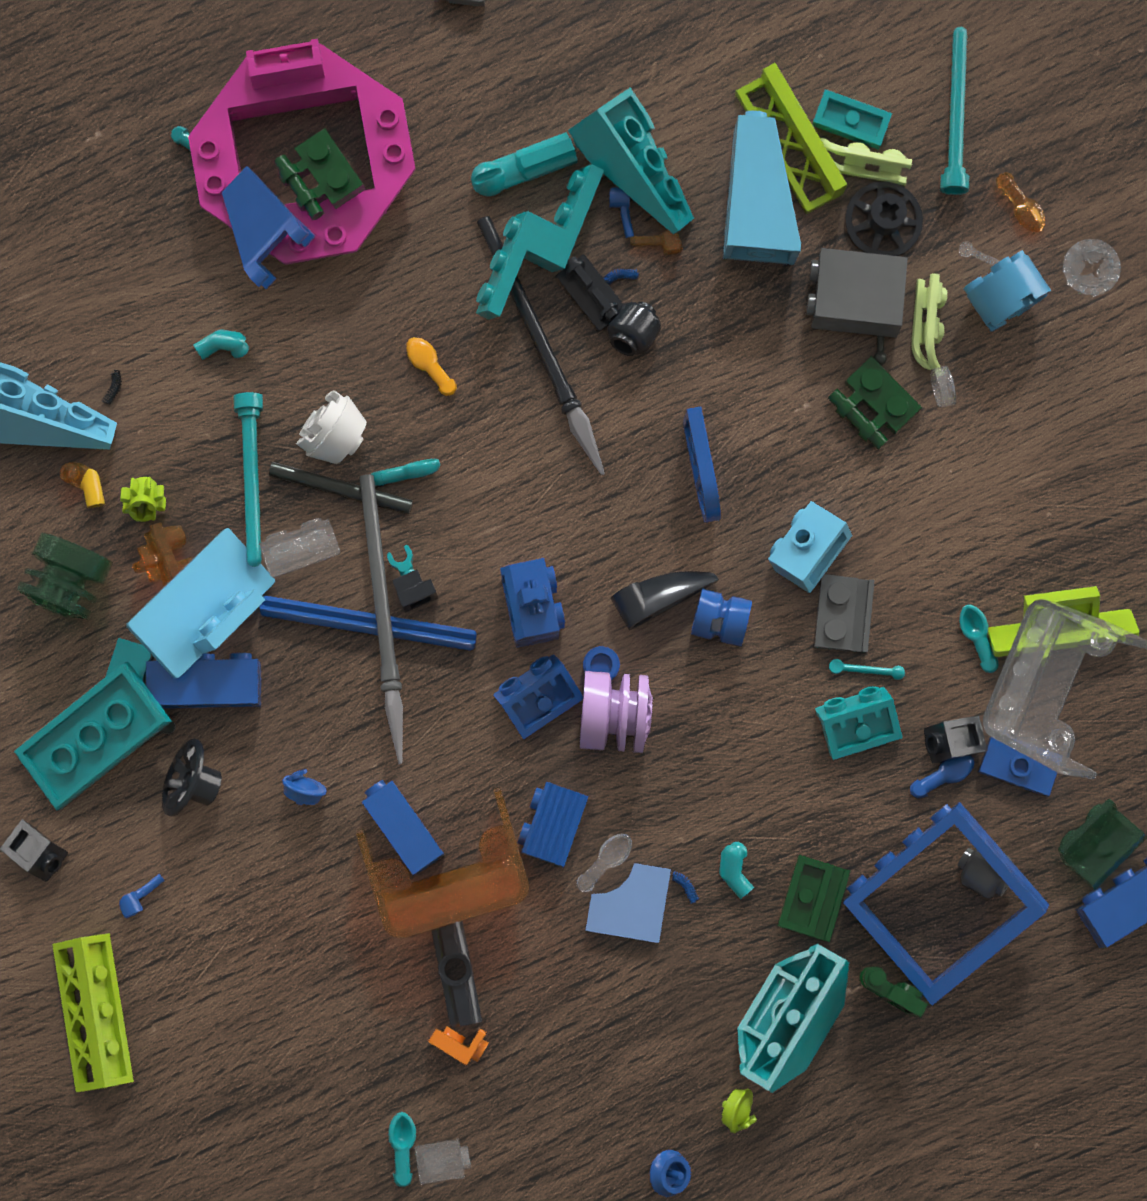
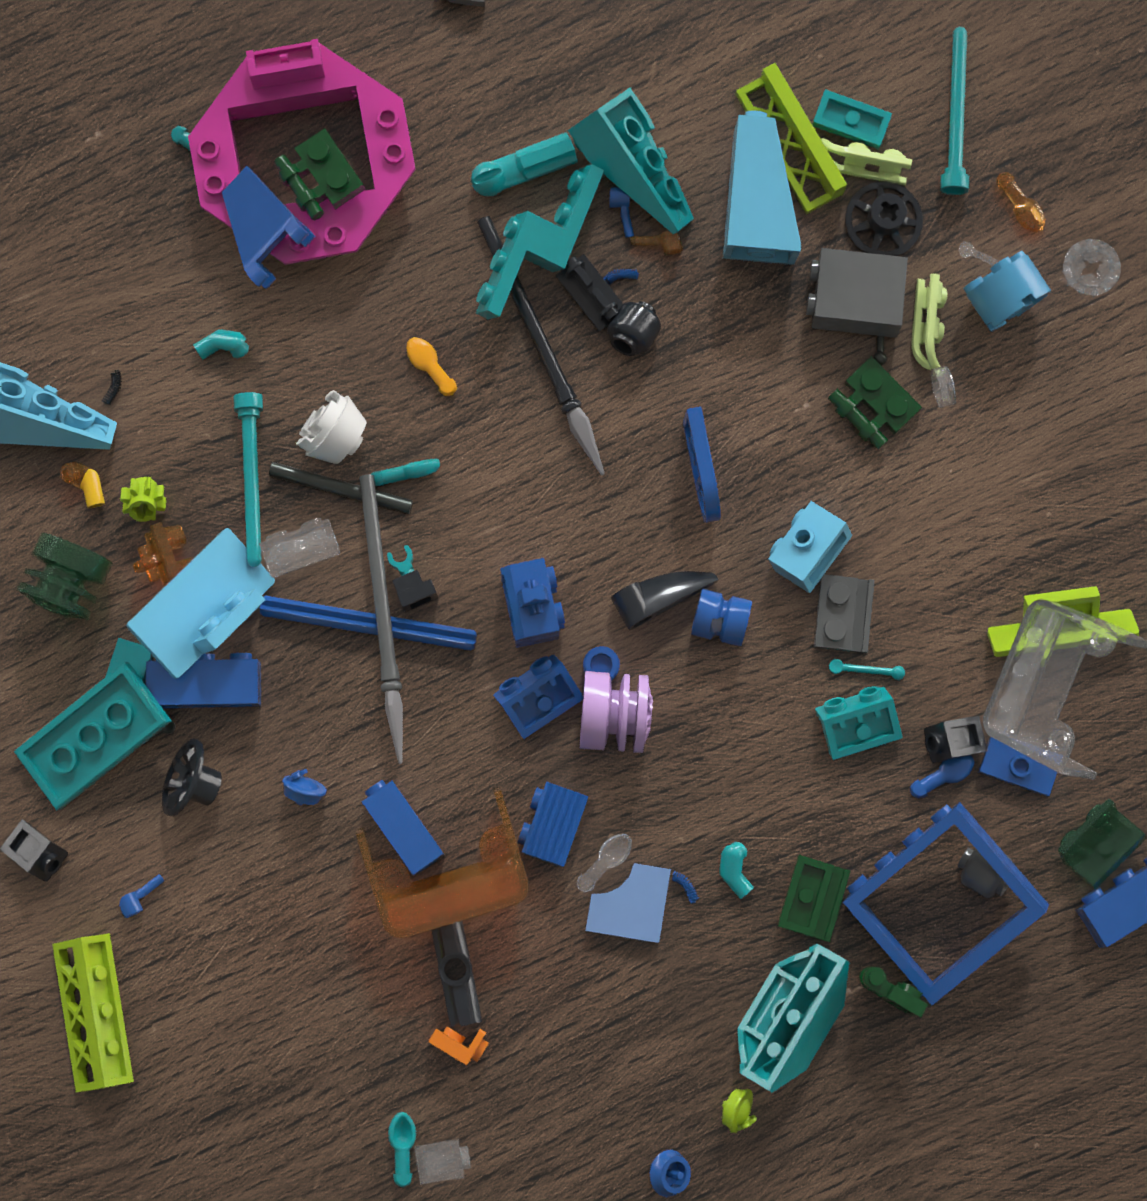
(975, 628): teal piece -> none

